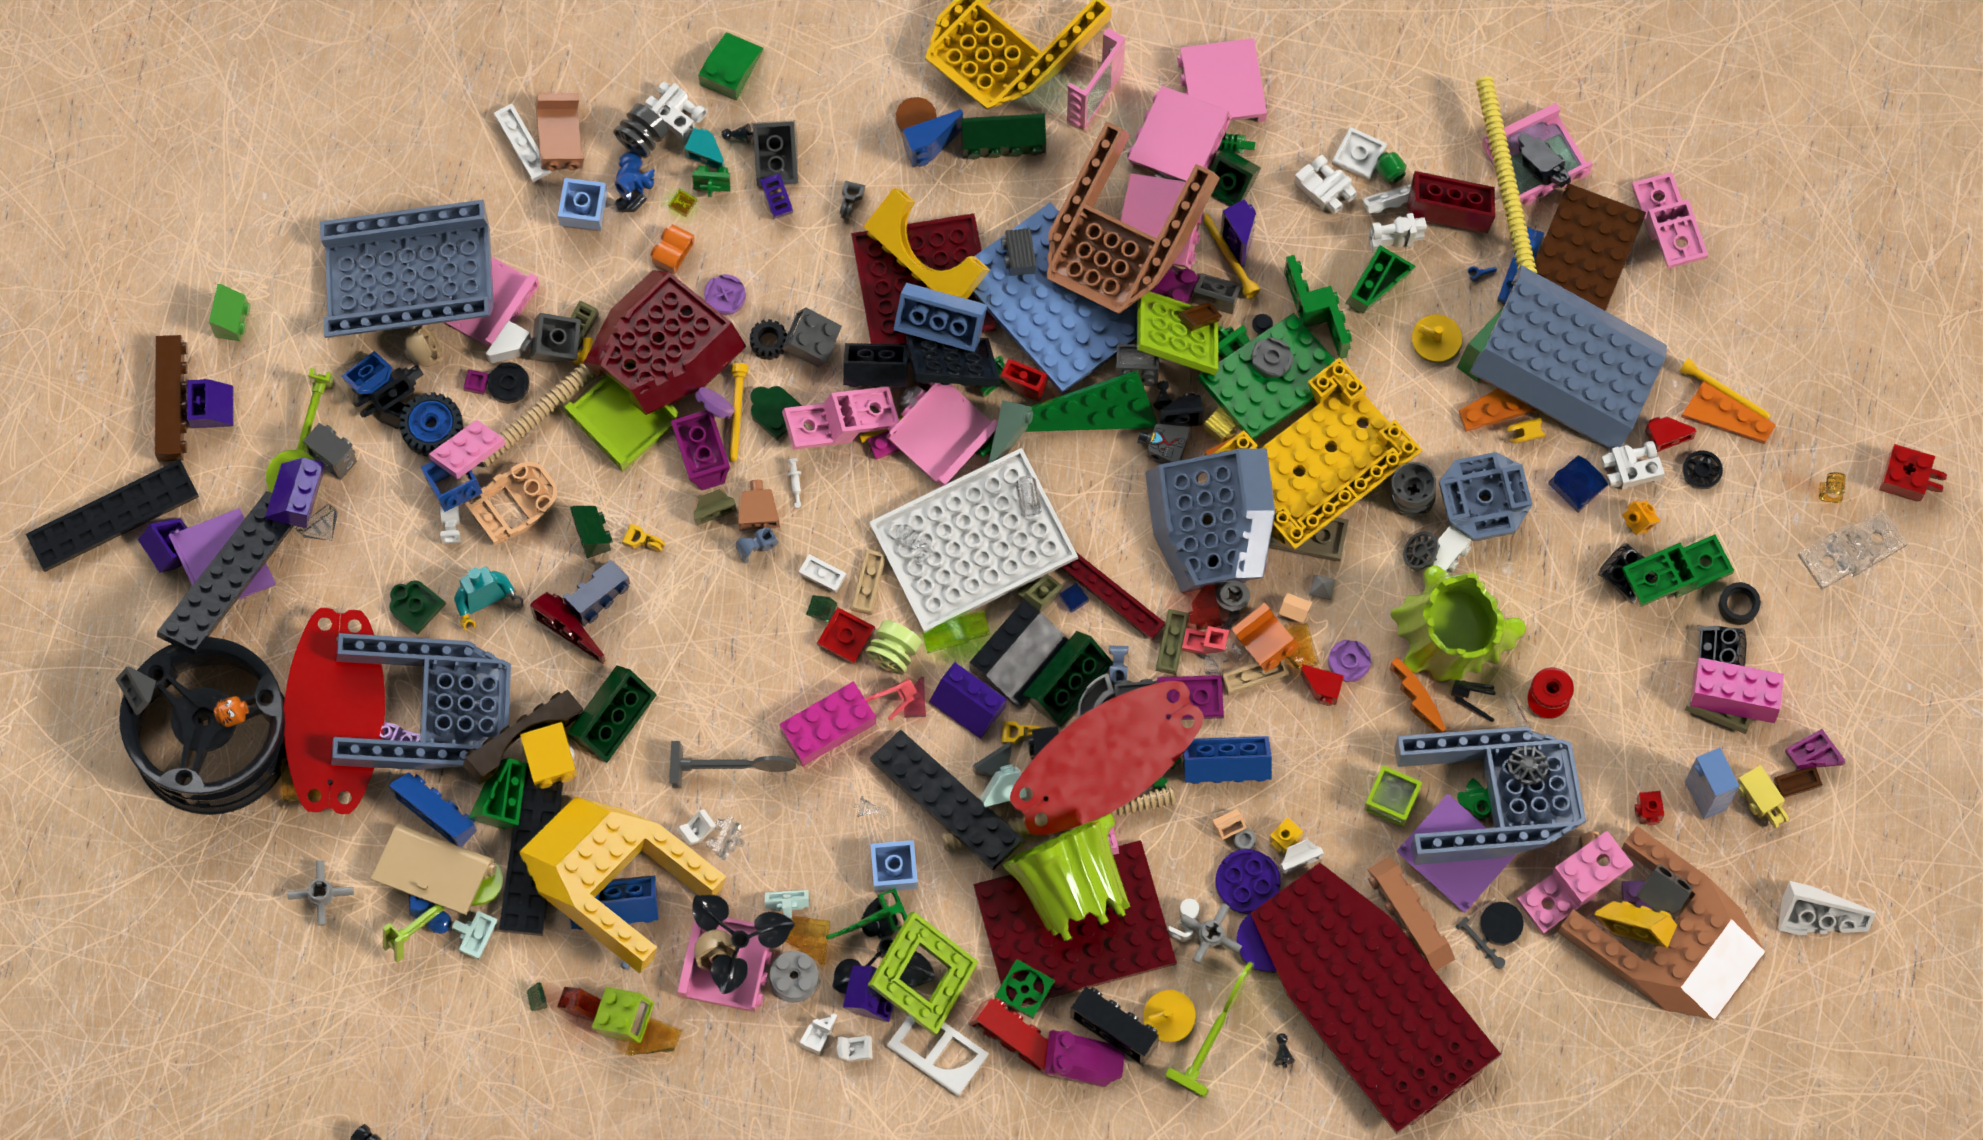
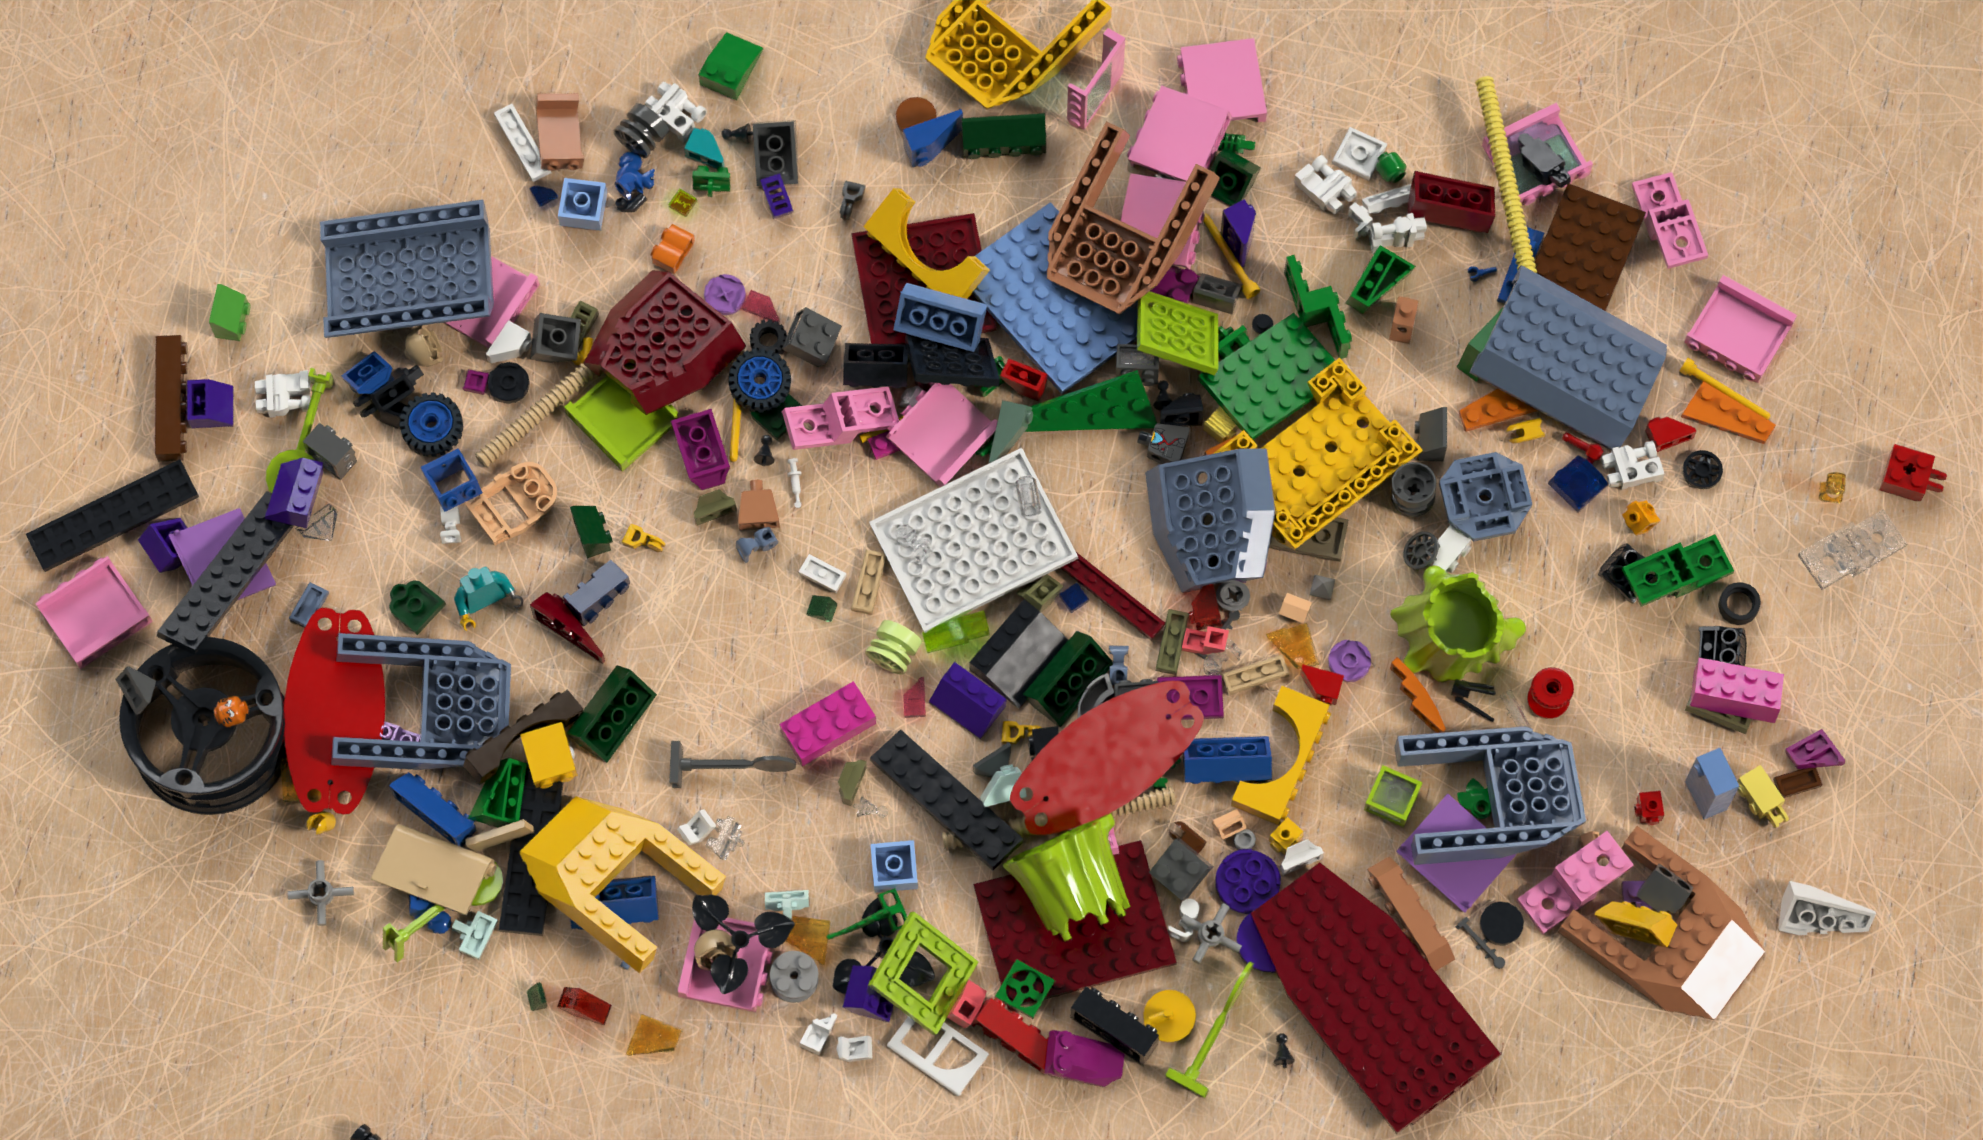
(93, 612): none -> bright pink panel
(280, 389): none -> white hips
(309, 603): none -> sand blue tile
(322, 822): none -> yellow piece
(467, 449): bright pink plate -> none
(499, 835): none -> tan tile
(543, 195): none -> clear blue tile
(623, 1015): lime piece -> none
(715, 403): medium lavender tile -> none
(759, 364): none -> wheel
(760, 306): none -> clear pink tile
(764, 456): none -> black piece
(846, 635): red plate -> none
(850, 780): none -> olive slope
(904, 690): coral plant -> none
(967, 1005): none -> coral slope
(1019, 252): dark grey brick -> none
(1181, 869): none -> dark grey piece
(1189, 837): none -> reddish brown piece
(1200, 316): reddish brown tile -> none
(1265, 638): orange panel -> none
(1271, 357): dark grey tile -> none
(1272, 798): none -> yellow arch
(1362, 218): none -> white bracket
(1404, 317): none -> nougat torso
(1432, 434): none -> dark grey slope
(1437, 338): yellow shield -> none
(1528, 765): dark grey wheel -> none
(1592, 451): none -> red piece
(1740, 329): none -> bright pink panel

